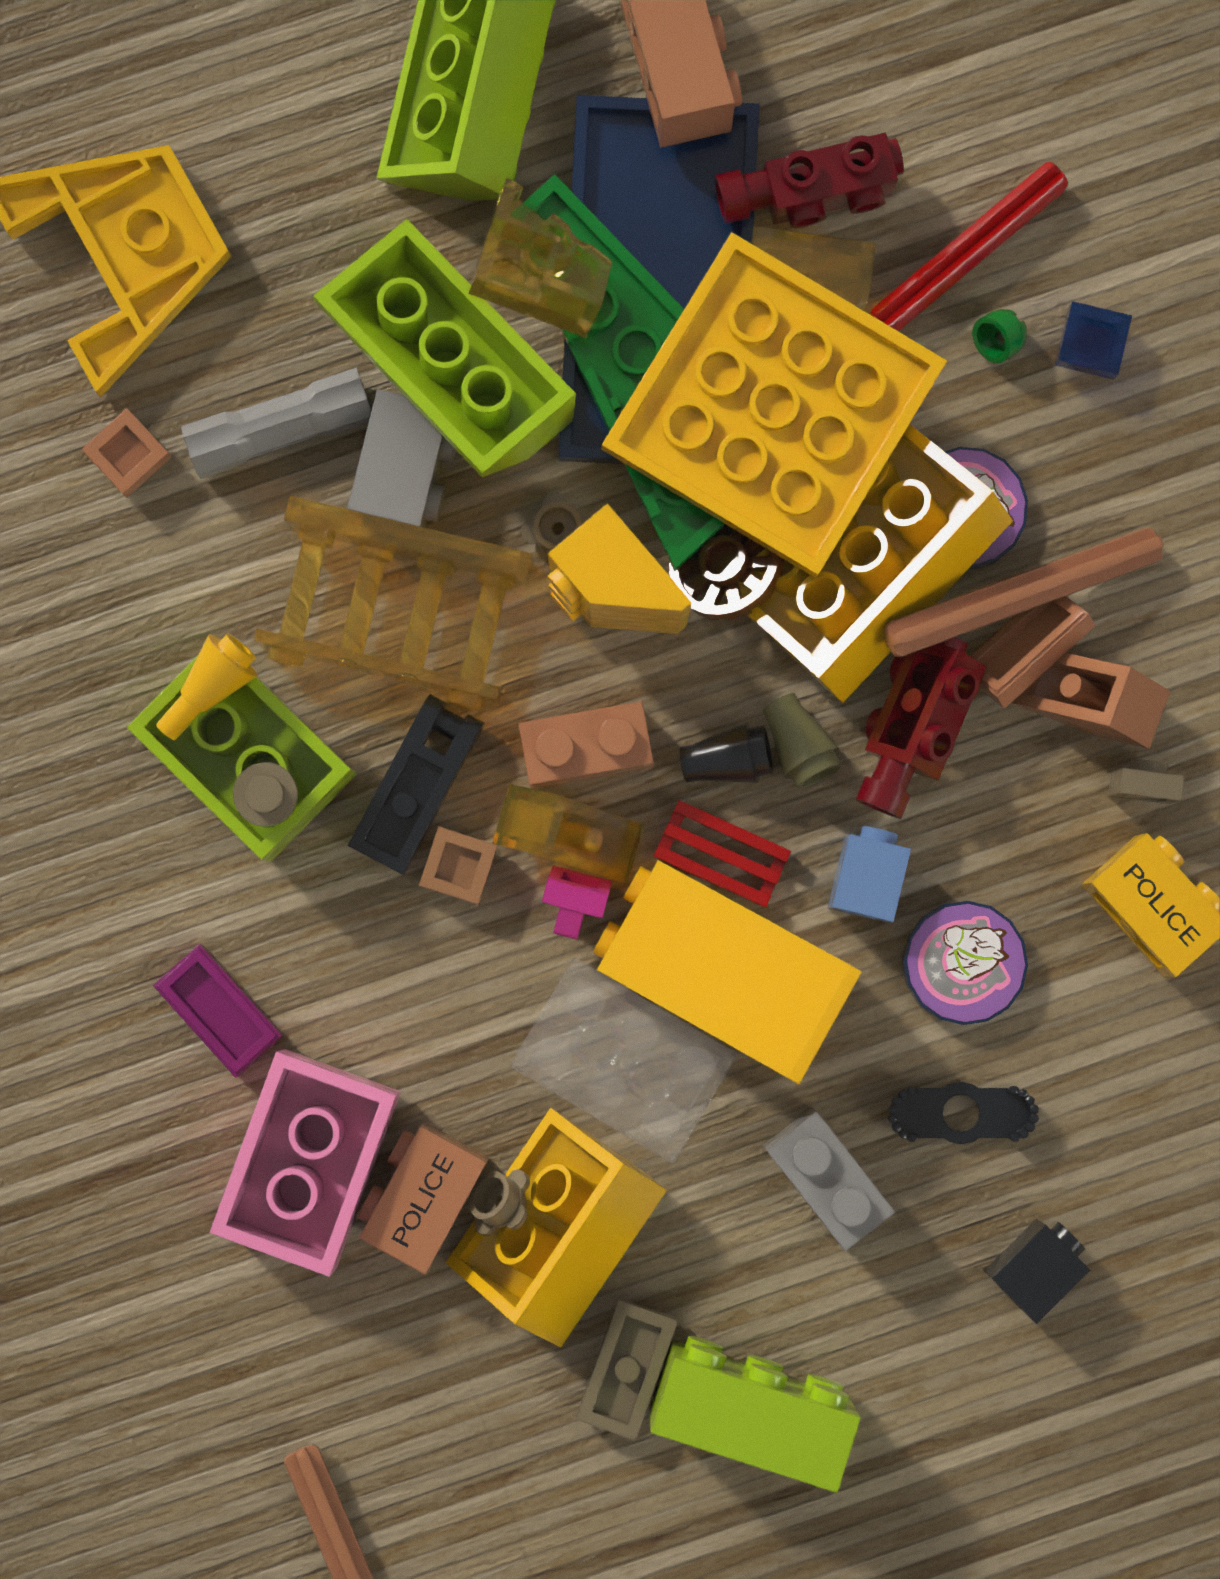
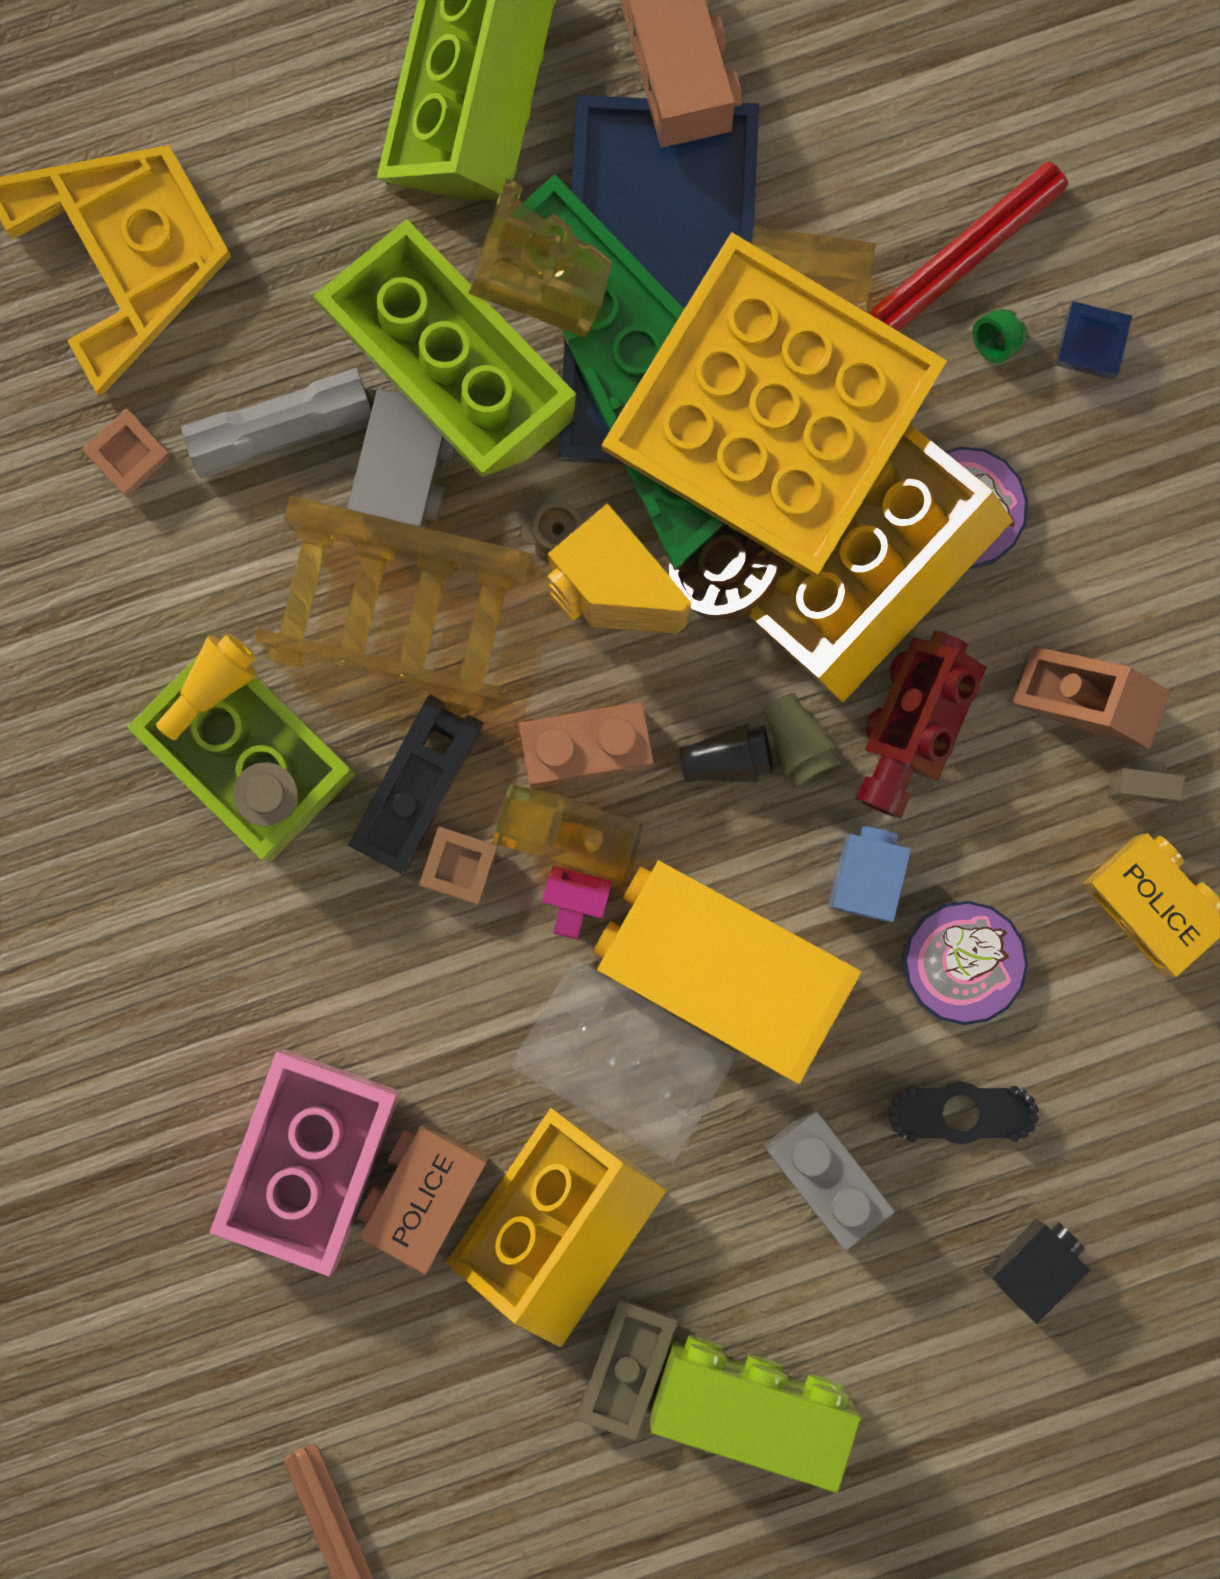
(218, 1010): magenta tile -> none
(499, 1201): dark tan plate -> none
(769, 875): red tile -> none
(824, 184): dark red brick -> none
(1022, 592): nougat axle -> none
(1030, 647): nougat tile -> none

